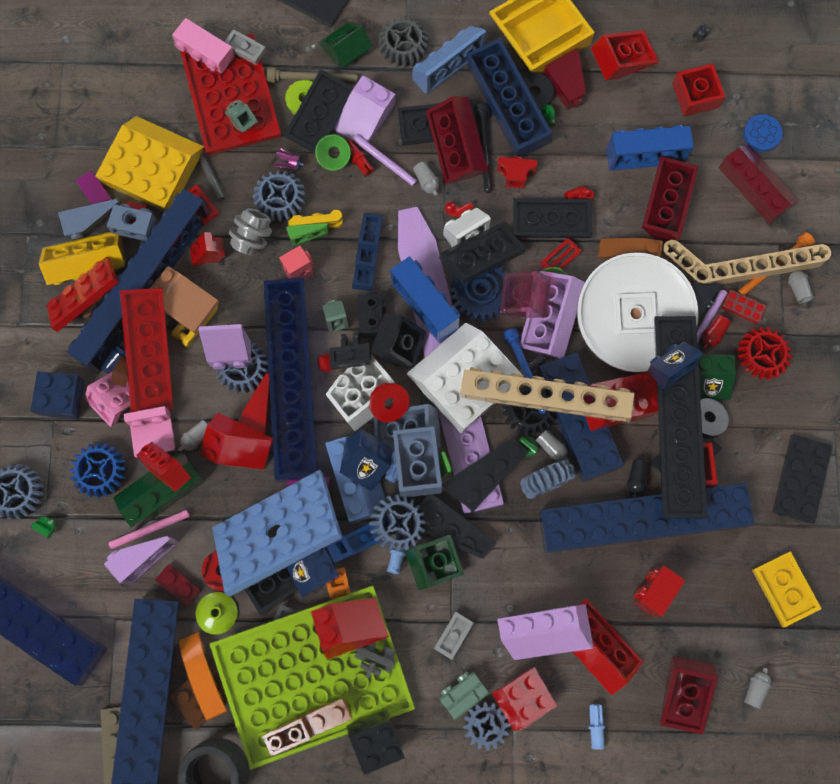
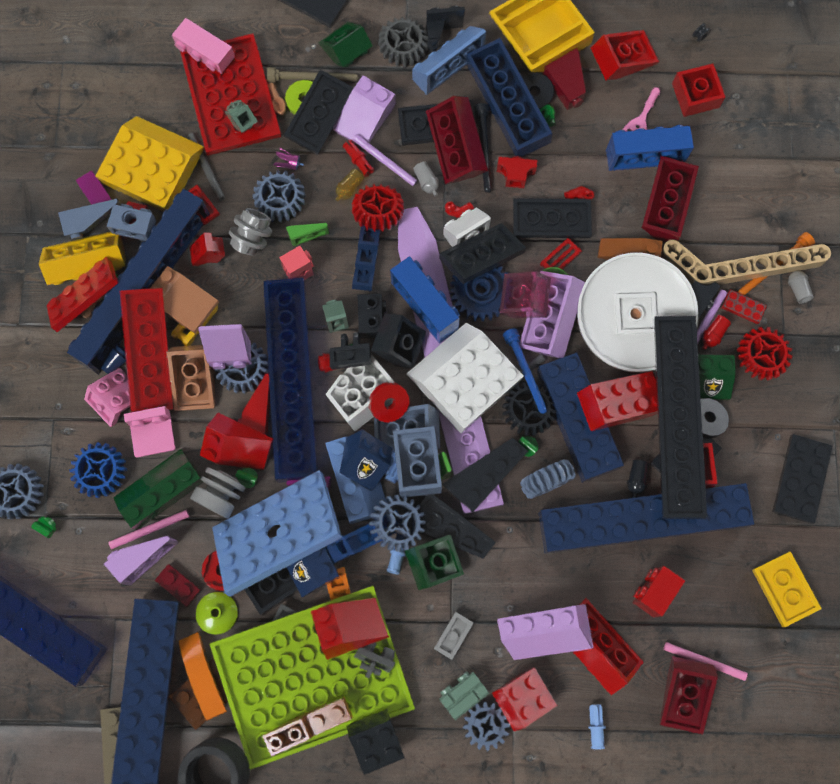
(57, 395): dark blue brick -> none
(120, 373): reddish brown slope -> none
(163, 466): red brick -> none
(191, 378): none -> nougat slope
(194, 437): light grey piece -> none
(218, 492): none -> light grey wheel
(245, 47): light grey plate -> none
(247, 477): none -> green plate
(278, 103): none -> nougat piece
(325, 159): bright green piece -> none
(333, 220): yellow plate -> none
(347, 187): none -> clear yellow piece
(377, 207): none -> red gear
(441, 19): none -> black plate
(553, 446): light grey piece -> none
(555, 403): tan brick -> none
(641, 120): none -> bright pink piece
(674, 364): dark blue slope -> none
(696, 657): none -> bright pink piece
(757, 183): dark red slope -> none
(758, 689): light grey piece -> none
(762, 133): blue tile -> none

